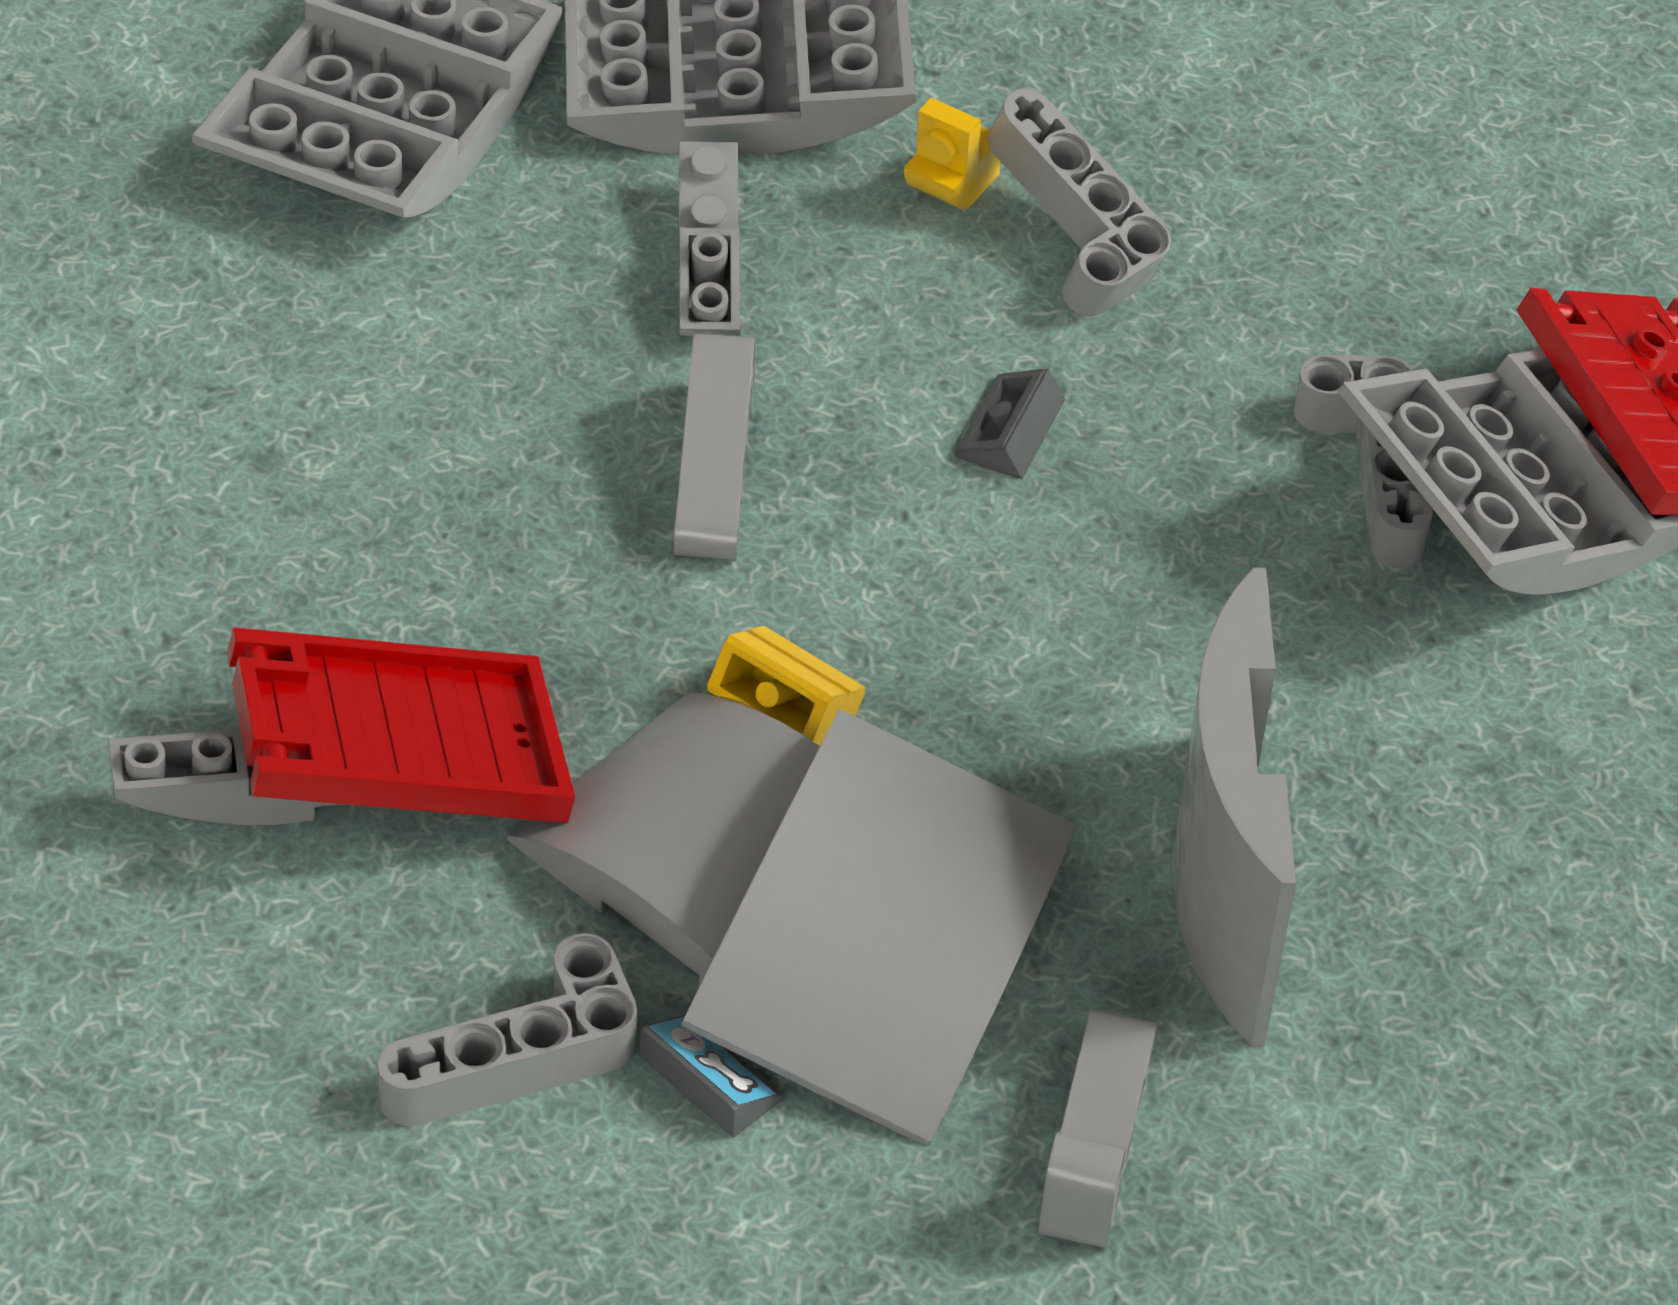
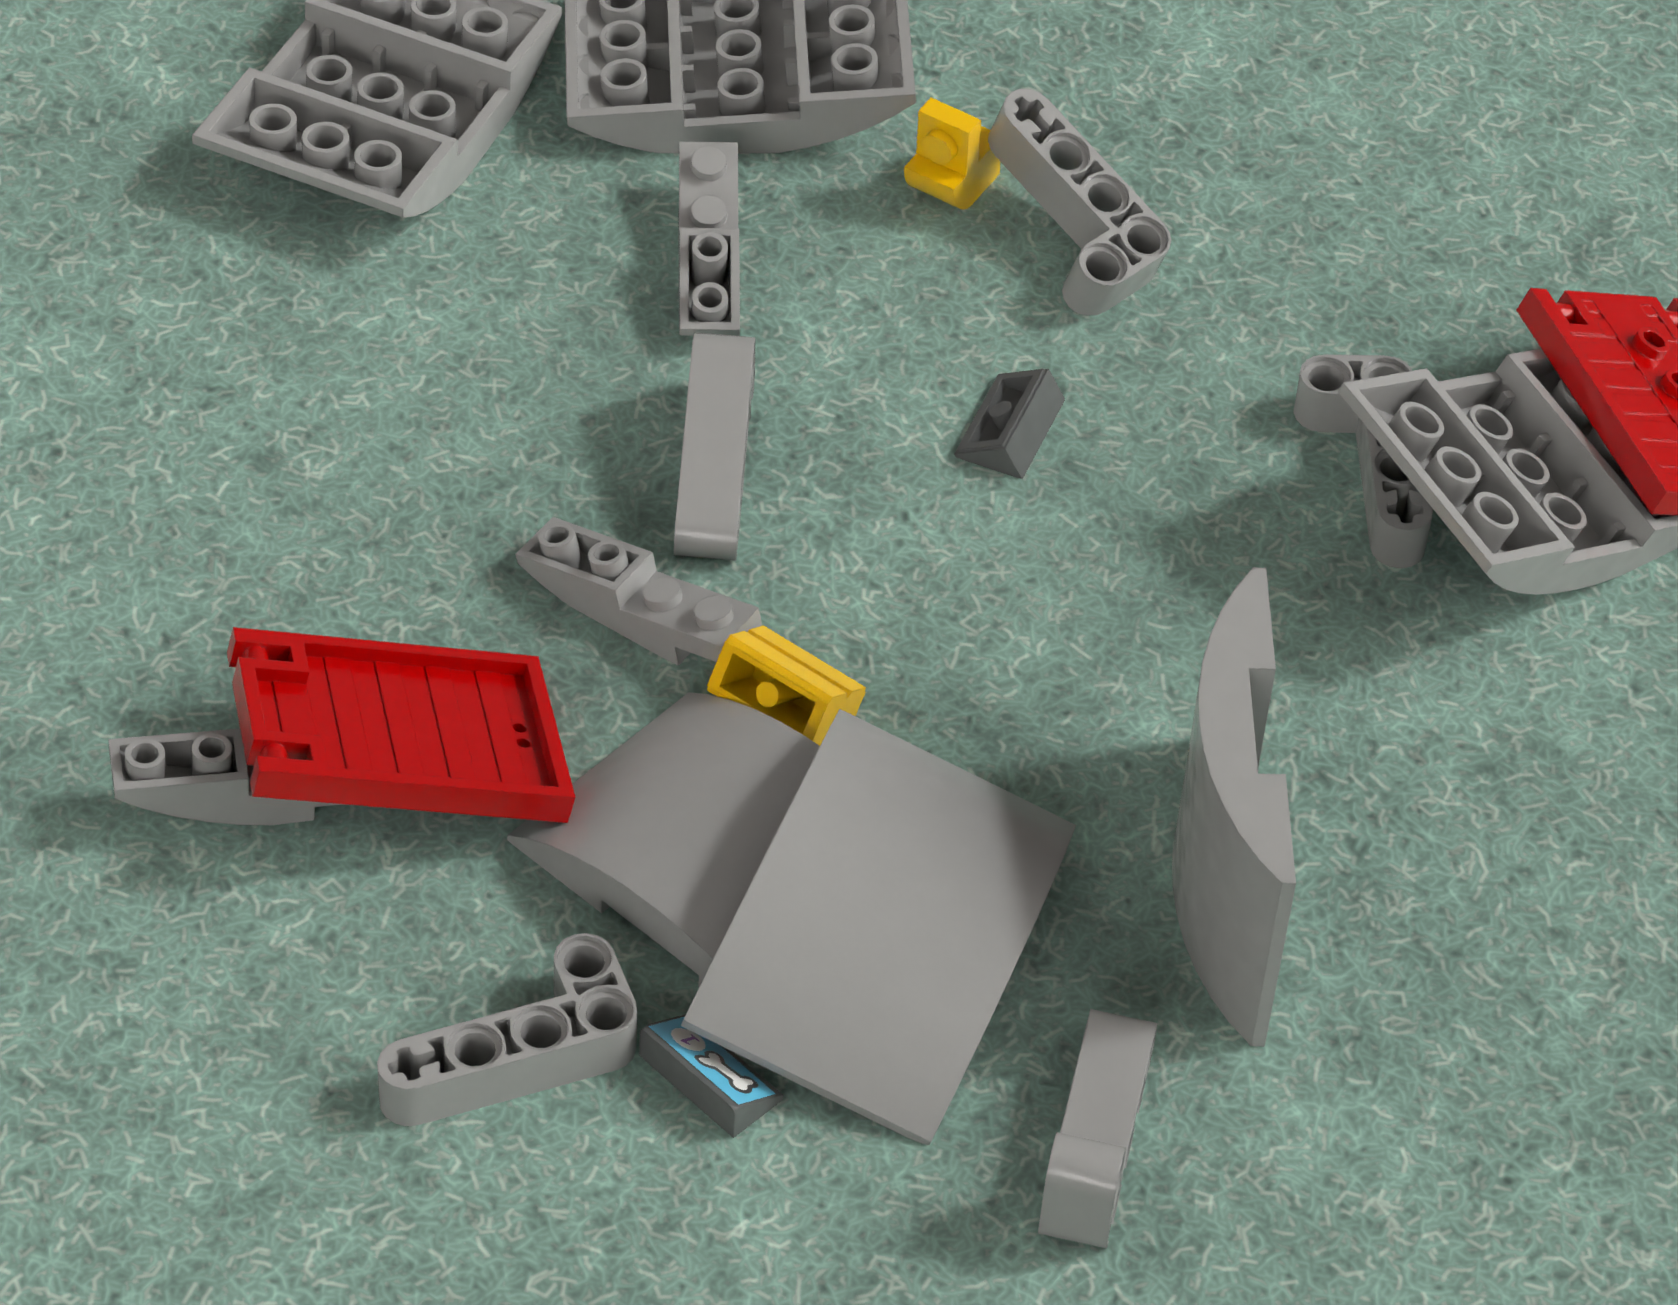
(627, 593): none -> light grey slope

